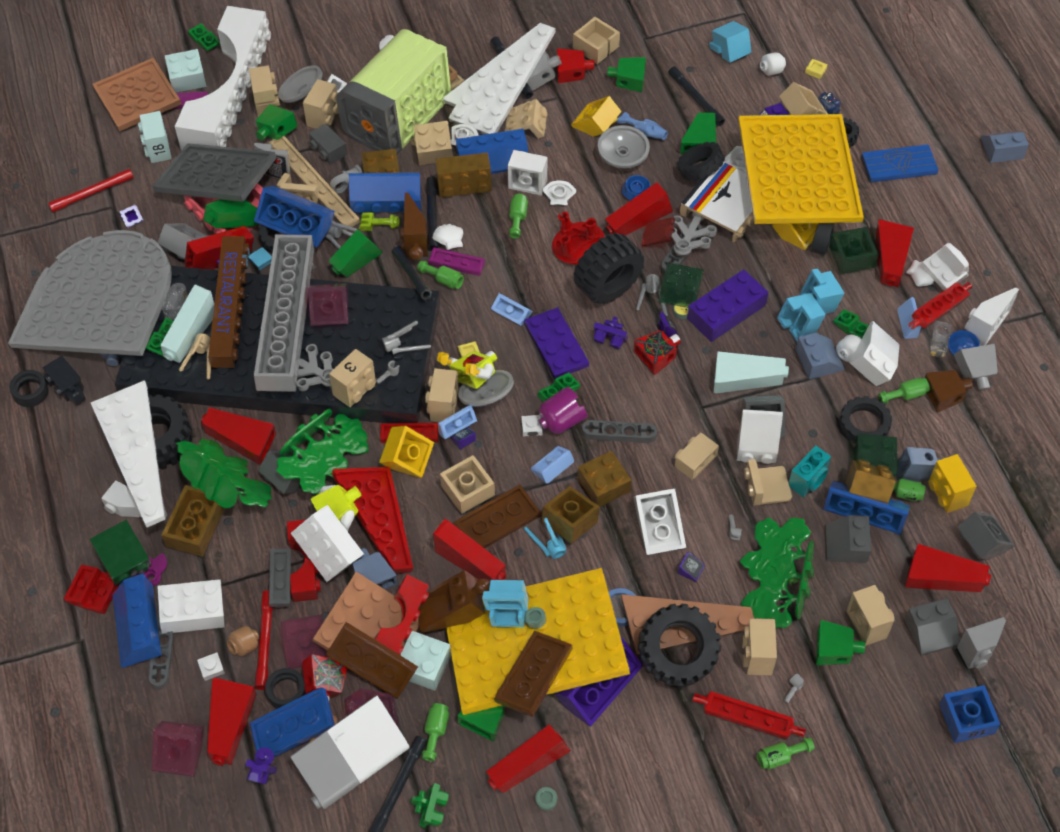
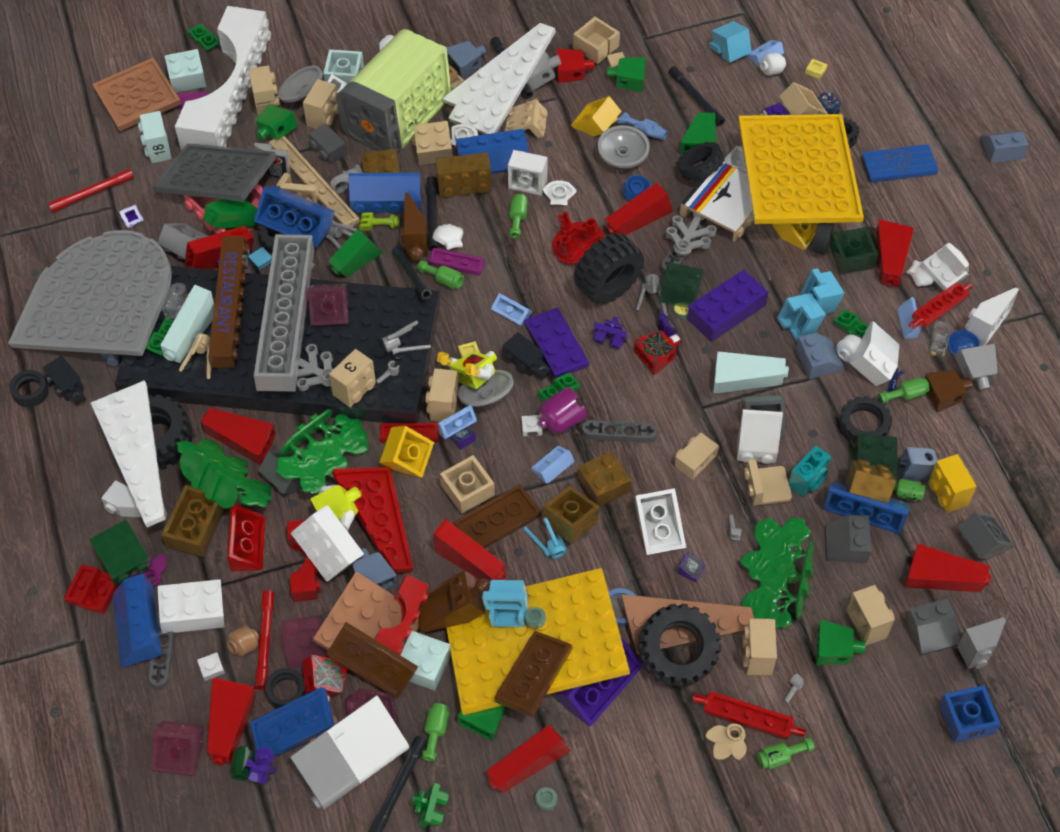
(239, 759): none -> dark green brick
(245, 540): none -> red slope
(280, 578): dark grey plate -> none
(343, 64): none -> light aqua brick
(465, 58): none -> sand blue torso
(525, 356): none -> black hinge
(613, 59): none -> tan tile
(658, 232): clear red piece -> none
(726, 744): none -> tan plate
(767, 48): none -> light blue slope
(892, 383): none -> clear blue bar

